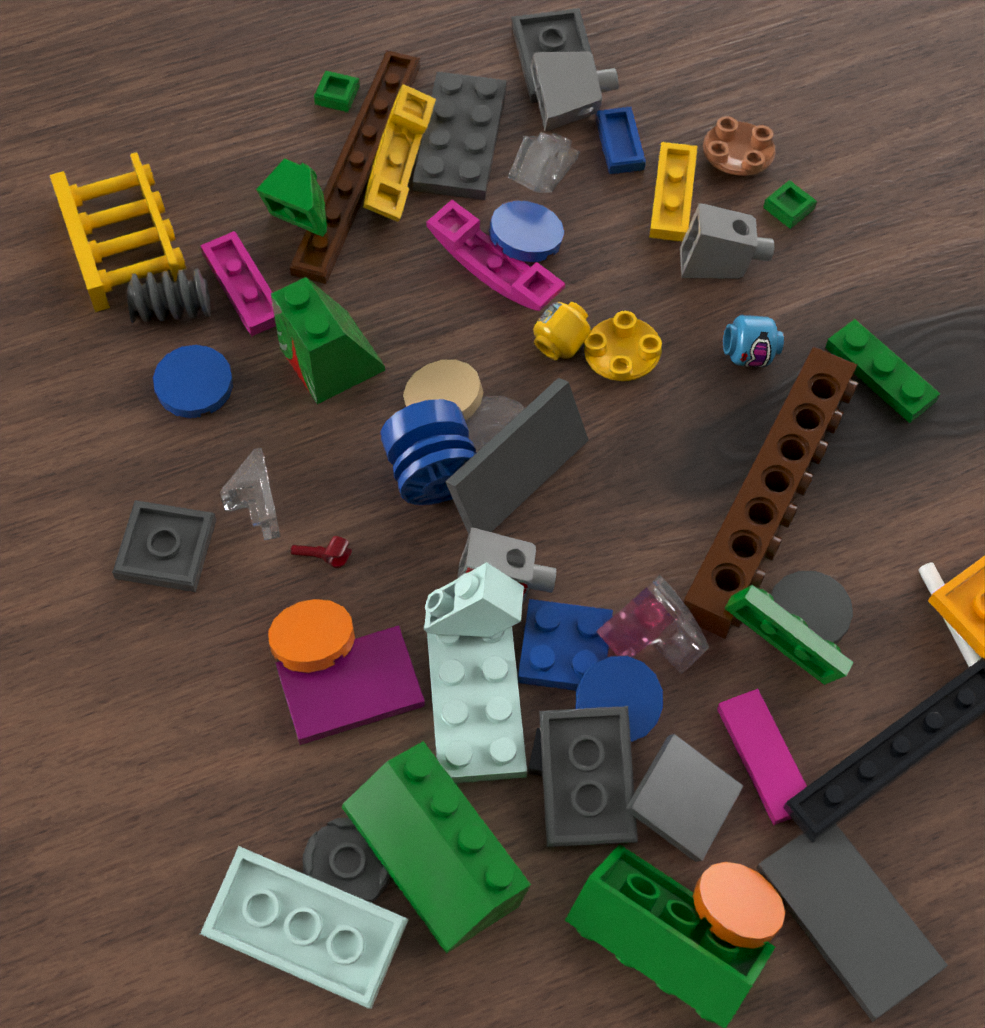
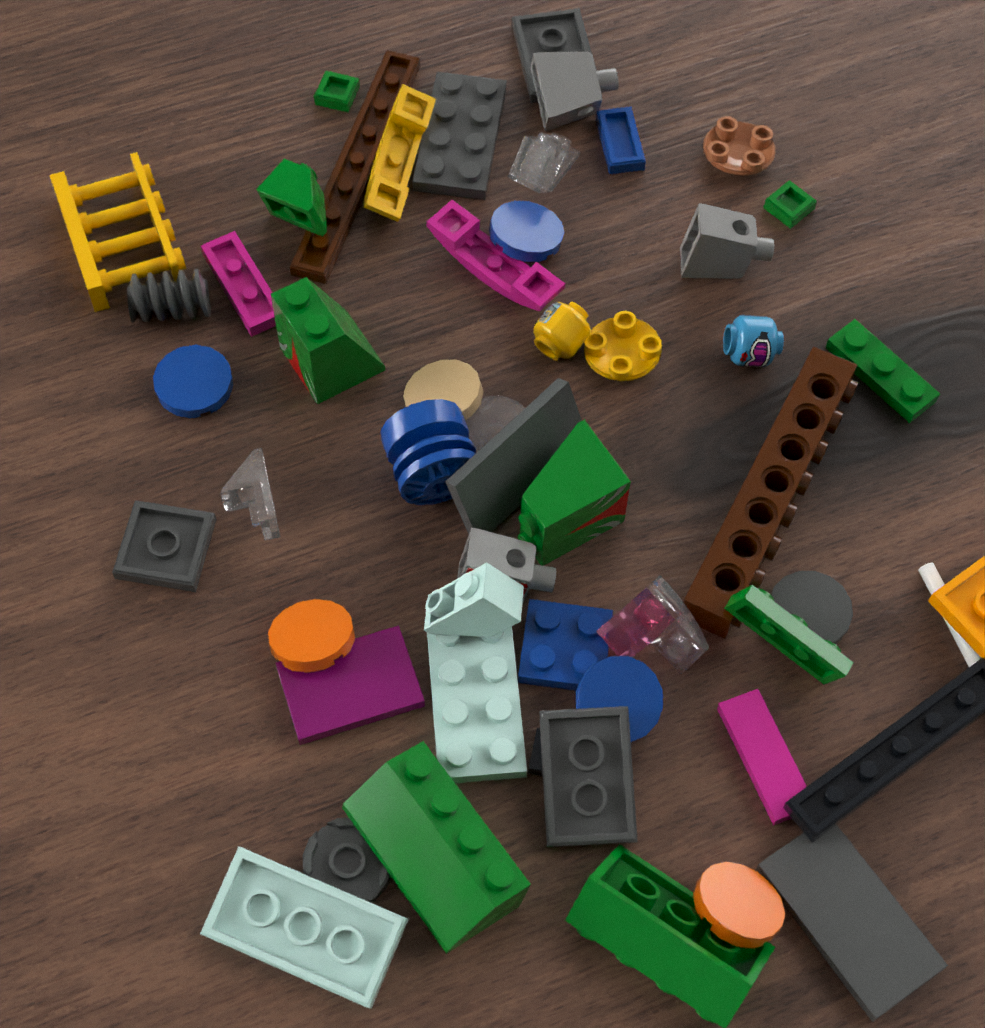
(334, 554): dark red hand -> none
(573, 496): none -> green slope
(673, 191): yellow plate -> none
(684, 798): dark grey tile -> none

